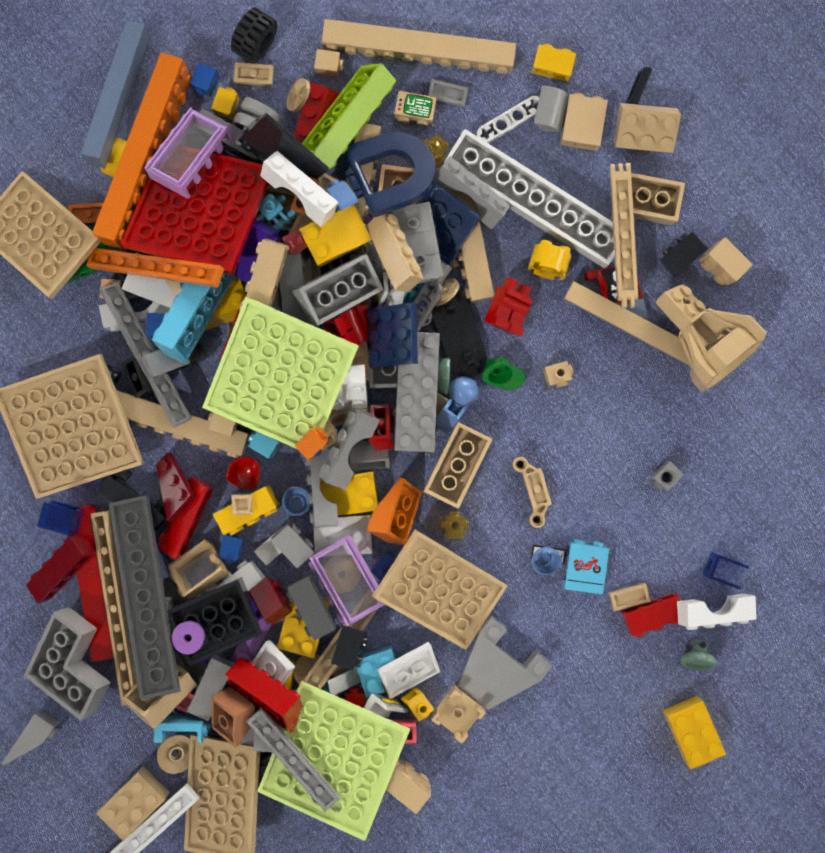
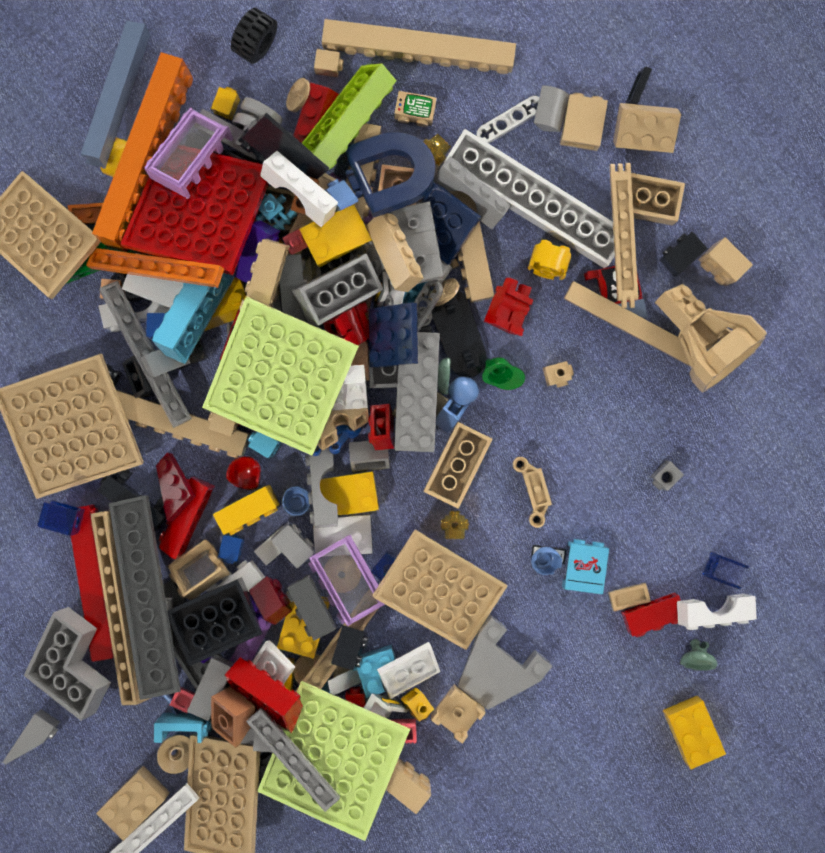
(60, 568): dark red brick -> none
(156, 709): tan slope -> none
(174, 287): tan sticker -> none
(179, 637): medium lavender piece -> none
(204, 80): blue brick -> none
(242, 504): tan tile -> none
(253, 74): tan plate -> none
(312, 442): orange brick -> none
(357, 426): light grey arch -> none
(396, 513): orange slope -> none
(448, 93): light grey tile -> none
(553, 62): yellow brick -> none

